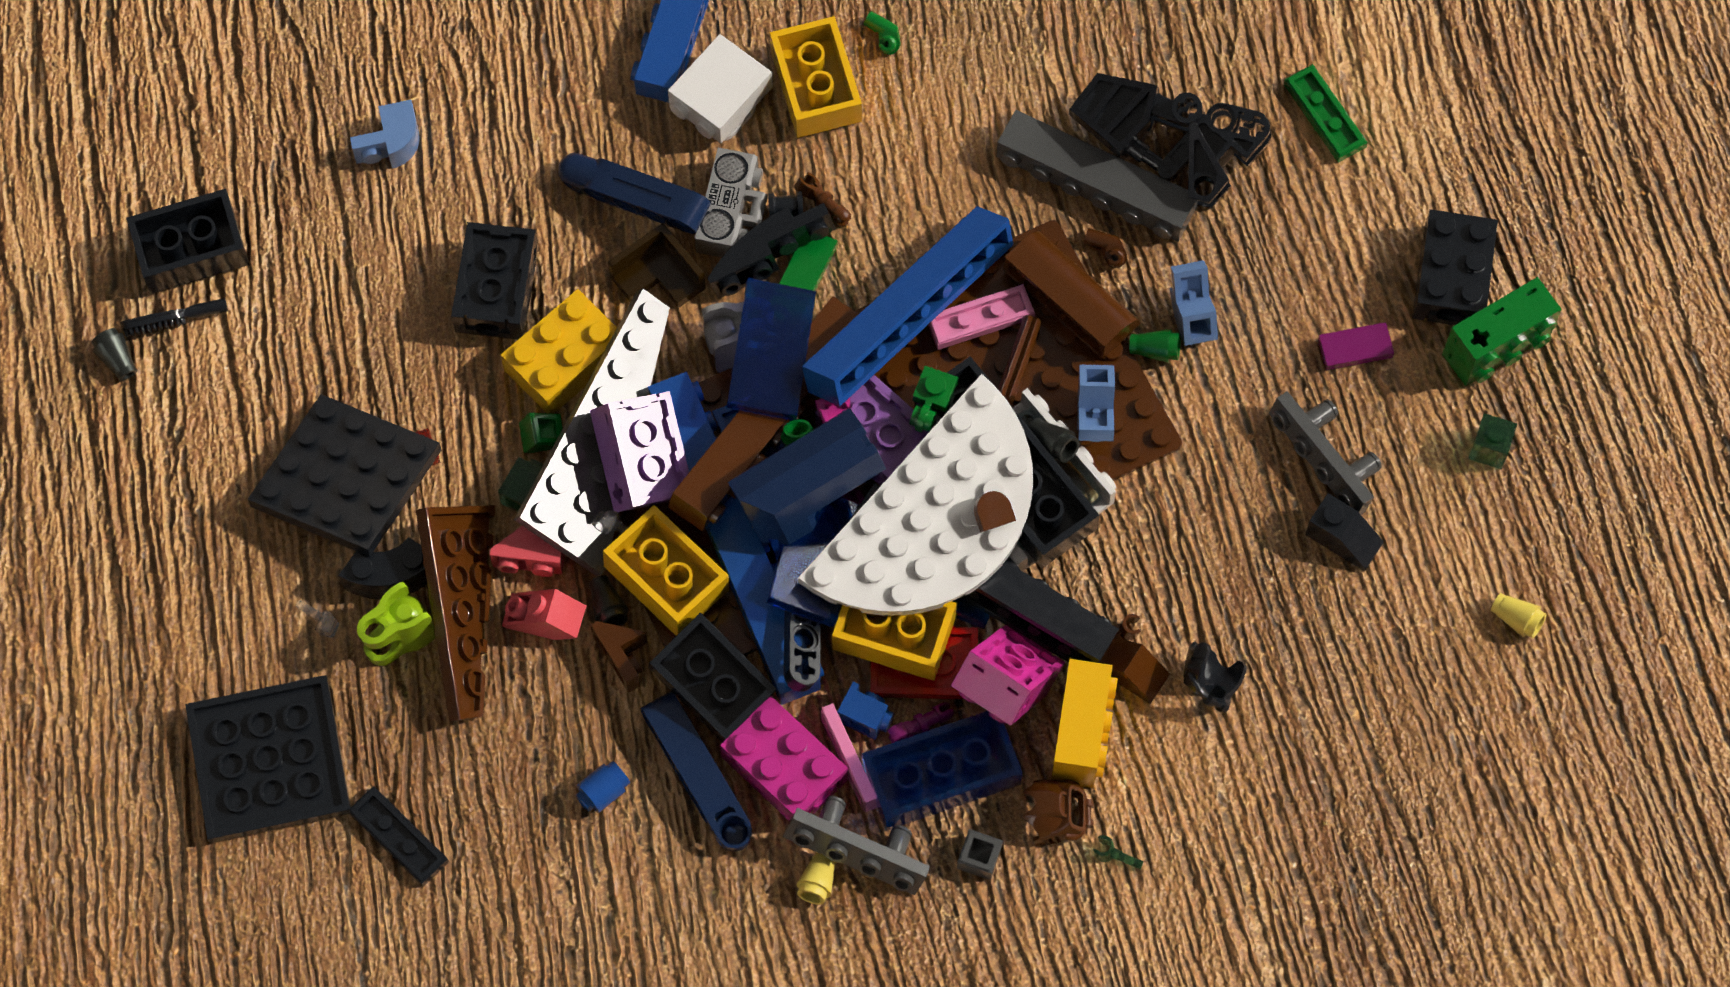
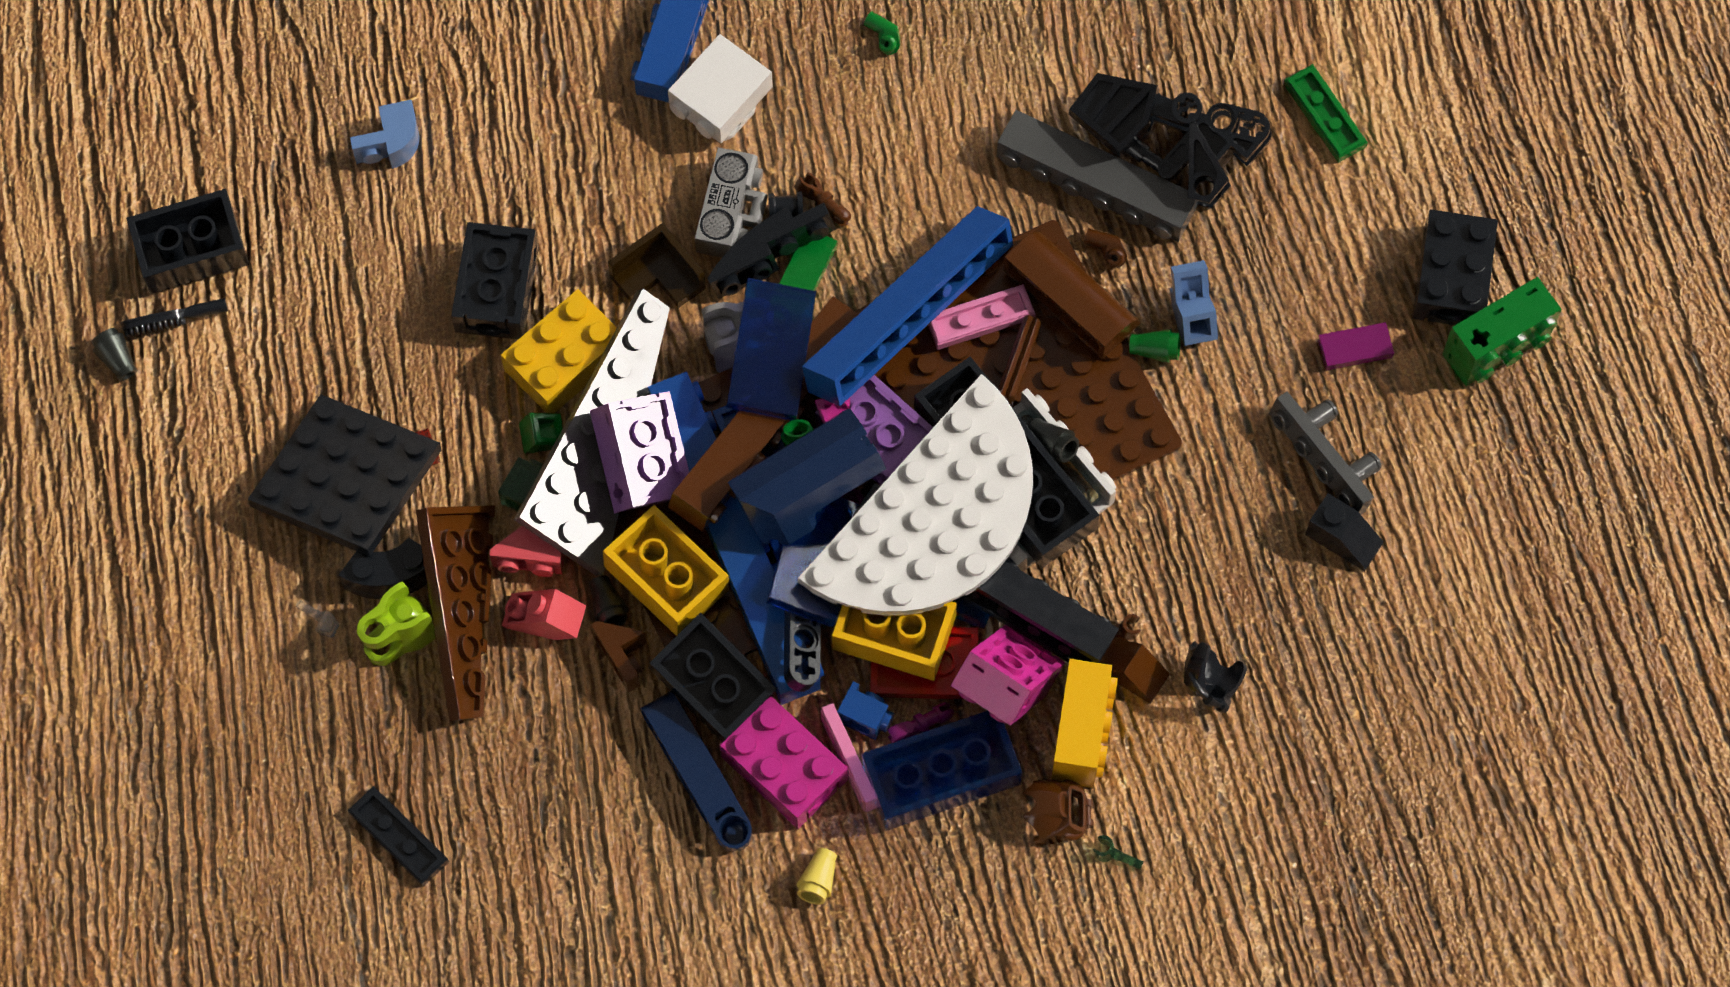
(268, 759): black plate -> none
(602, 787): blue brick -> none
(607, 521): clear hand -> none
(634, 191): dark blue piece -> none
(816, 77): yellow brick -> none
(844, 846): dark grey plate -> none
(932, 391): green plate -> none
(979, 854): dark grey slope -> none
(993, 511): reddish brown tile -> none
(1096, 403): medium blue brick -> none
(1492, 441): clear green brick -> none
(1519, 615): light yellow cone -> none

